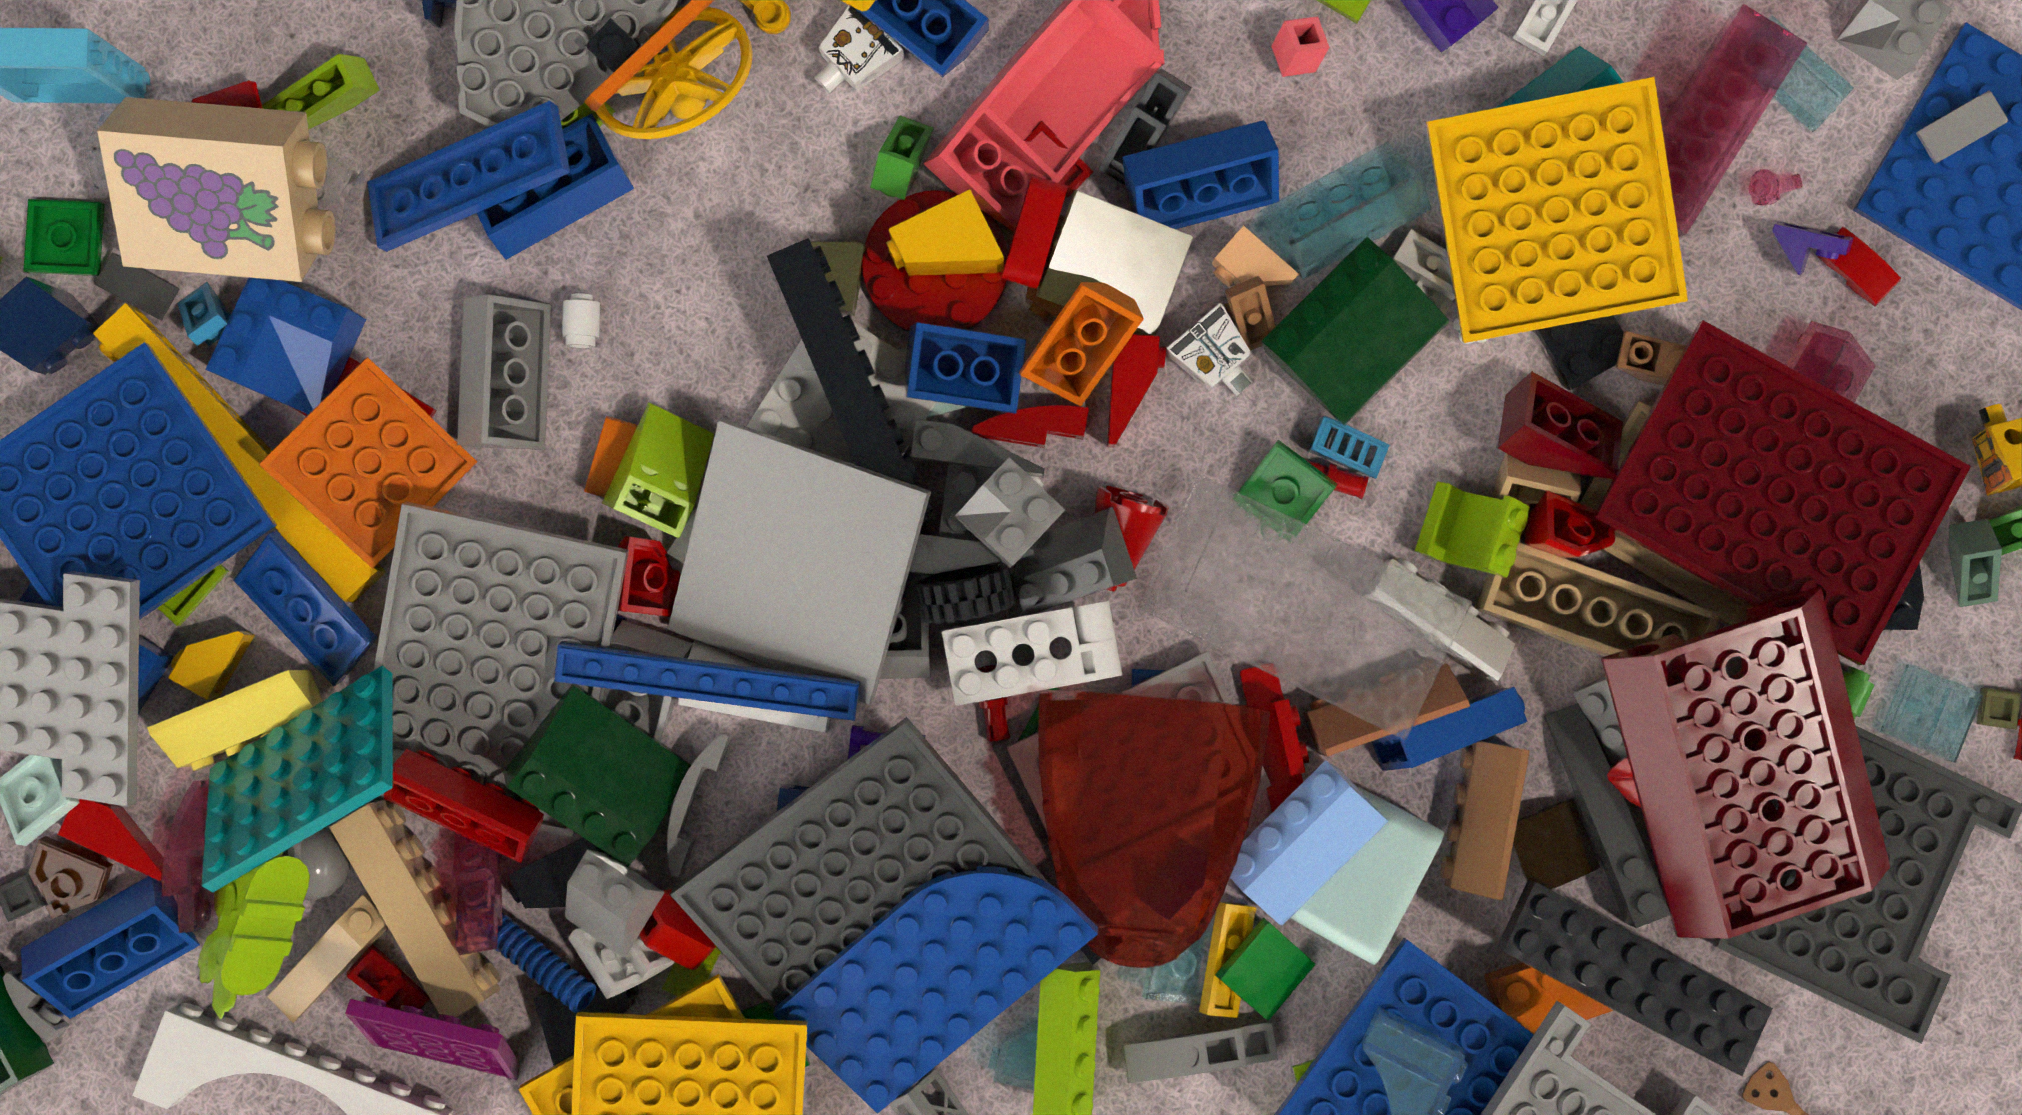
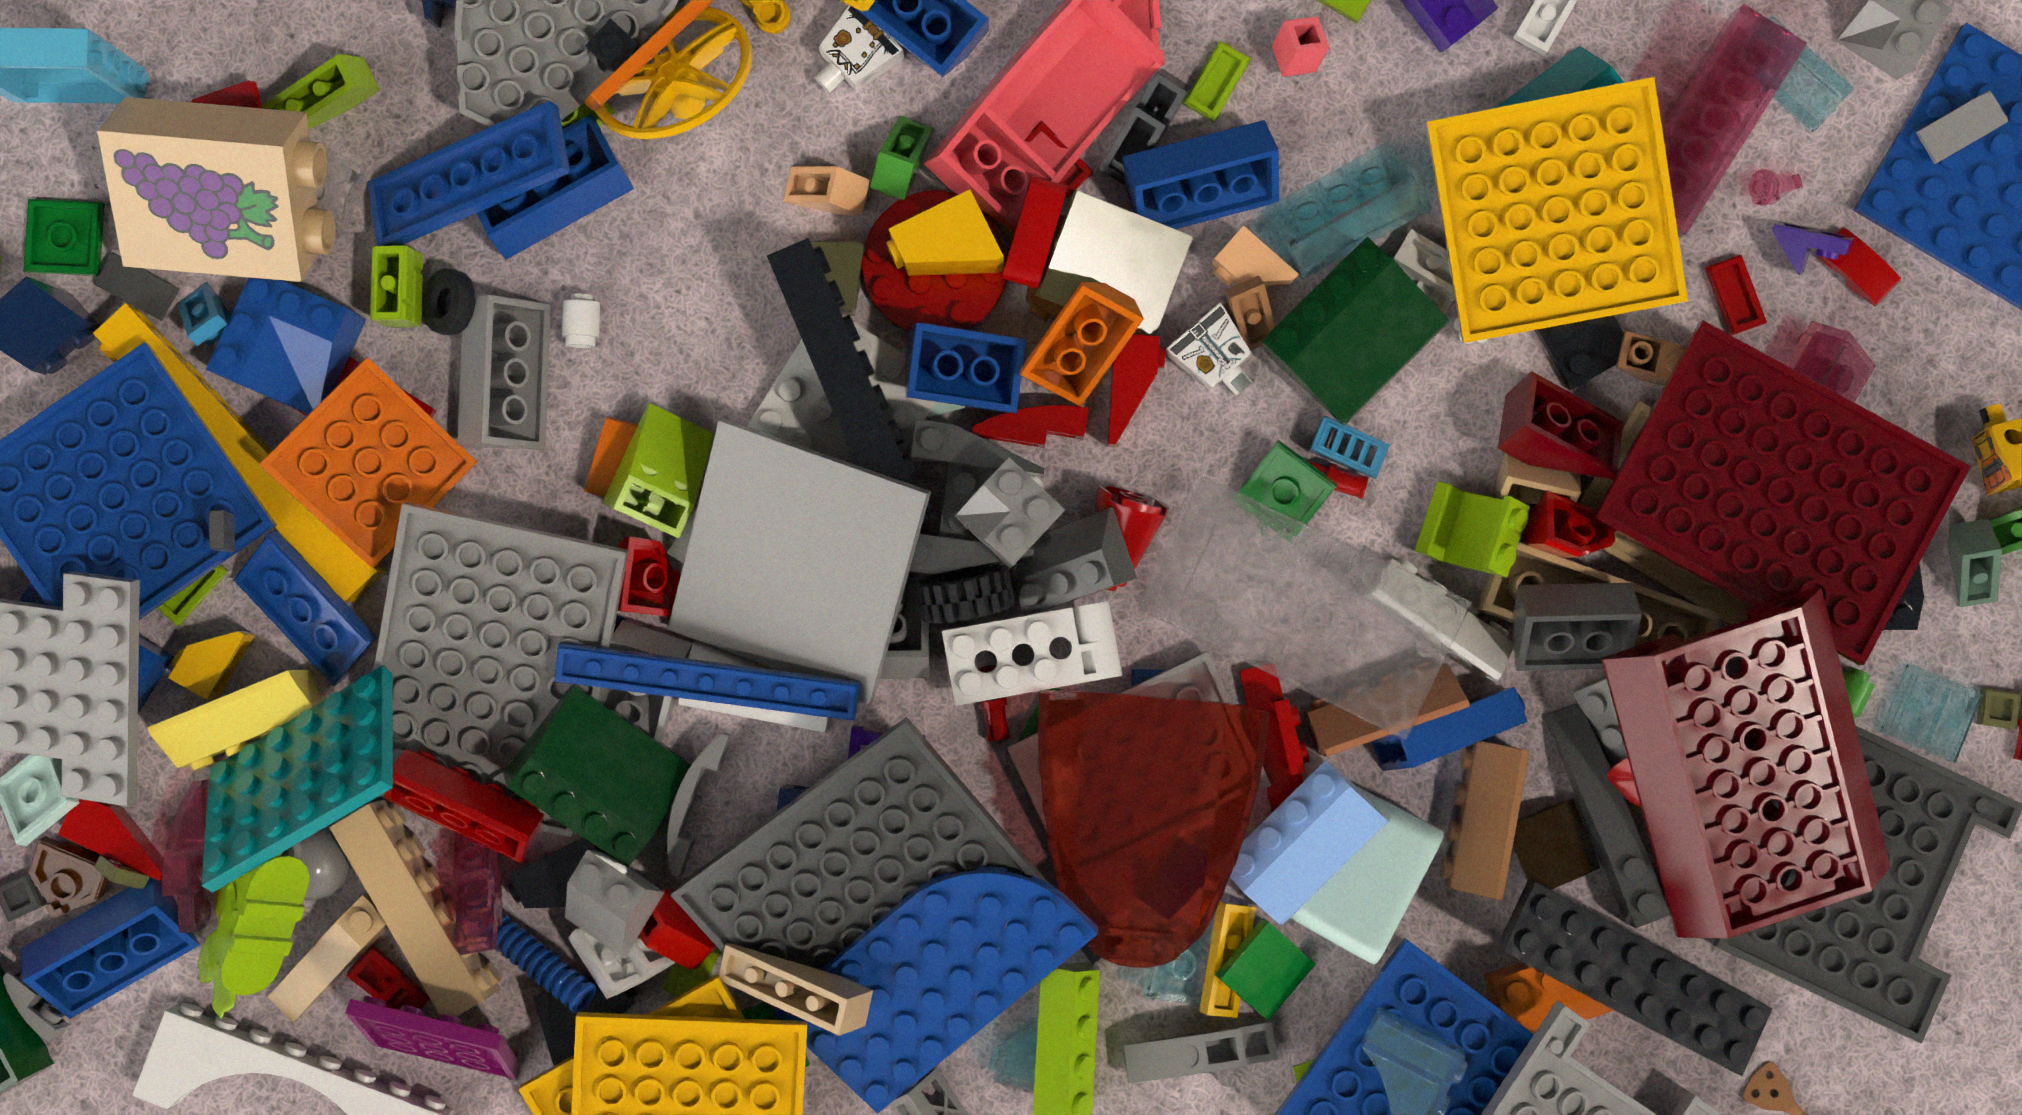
(120, 873): none -> olive tile
(222, 531): none -> dark grey tile
(396, 286): none -> lime brick
(461, 301): none -> black tyre
(797, 989): none -> tan slope
(827, 189): none -> light nougat slope
(1217, 81): none -> lime tile
(1573, 624): none -> dark grey slope
(1735, 295): none -> red tile

